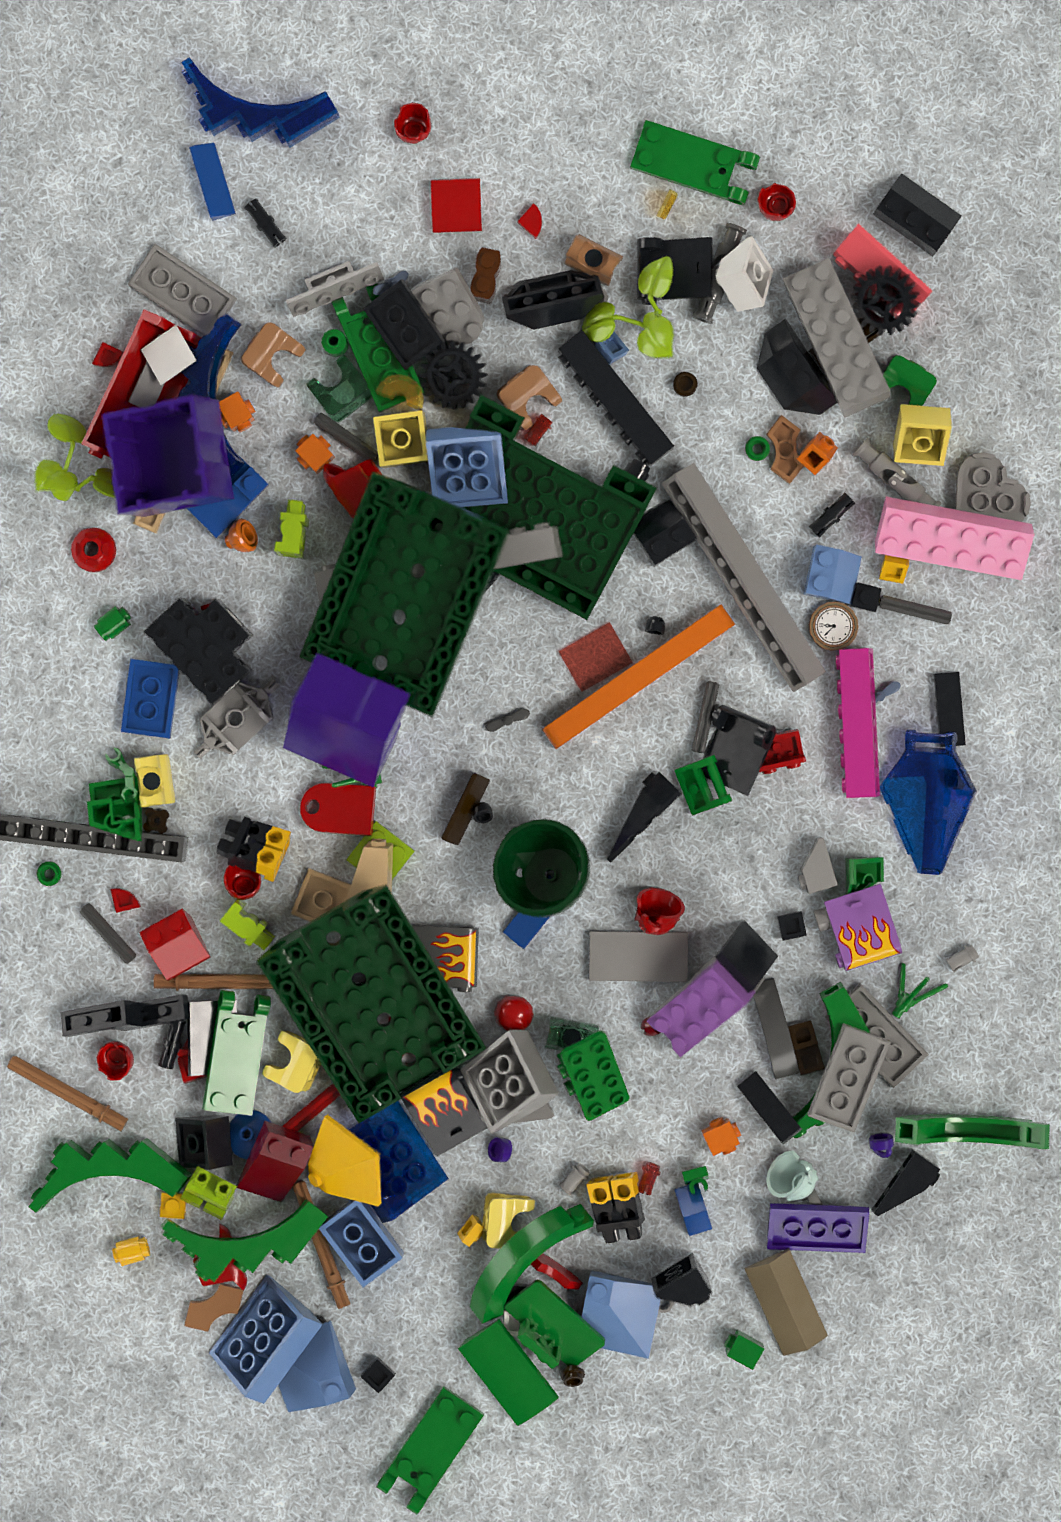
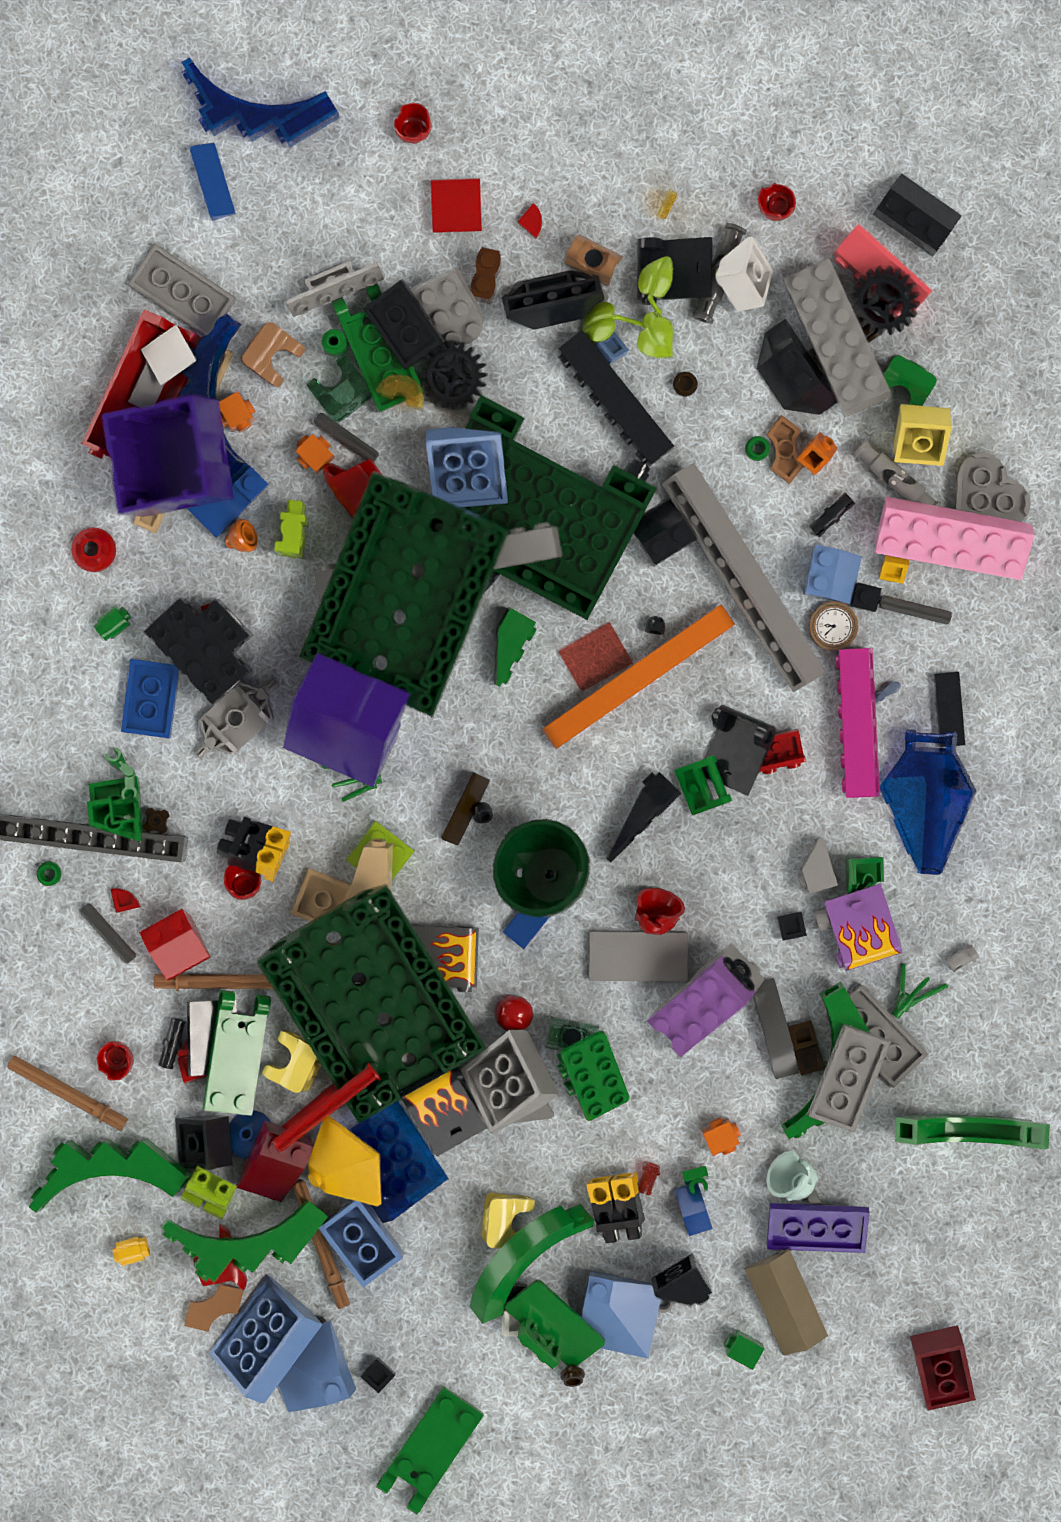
(54, 478): lime plant -> none
(107, 356): red tile -> none
(125, 1015): black bracket -> none
(154, 780): light yellow piece -> none
(172, 1206): yellow plate -> none
(247, 925): lime hips -> none
(265, 223): black pin -> none
(325, 1108): none -> red axle
(341, 809): red tile -> none
(381, 288): sand blue piece -> none
(401, 439): light yellow brick -> none
(471, 1230): yellow plate -> none
(500, 1150): dark purple tile -> none
(507, 720): dark grey piece -> none
(508, 1372): green slope -> none
(510, 637): none -> green slope
(522, 387): medium nougat piece -> none
(538, 429): clear red pin -> none
(556, 1271): red tile -> none
(575, 1178): light grey pin -> none
(649, 1031): dark red hinge -> none
(691, 161): green hinge -> none
(704, 719): dark grey axle -> none
(746, 956): black tile -> none
(769, 1107): black tile -> none
(880, 1142): dark purple tile -> none
(910, 1180): black slope -> none
(943, 1367): none -> dark red slope

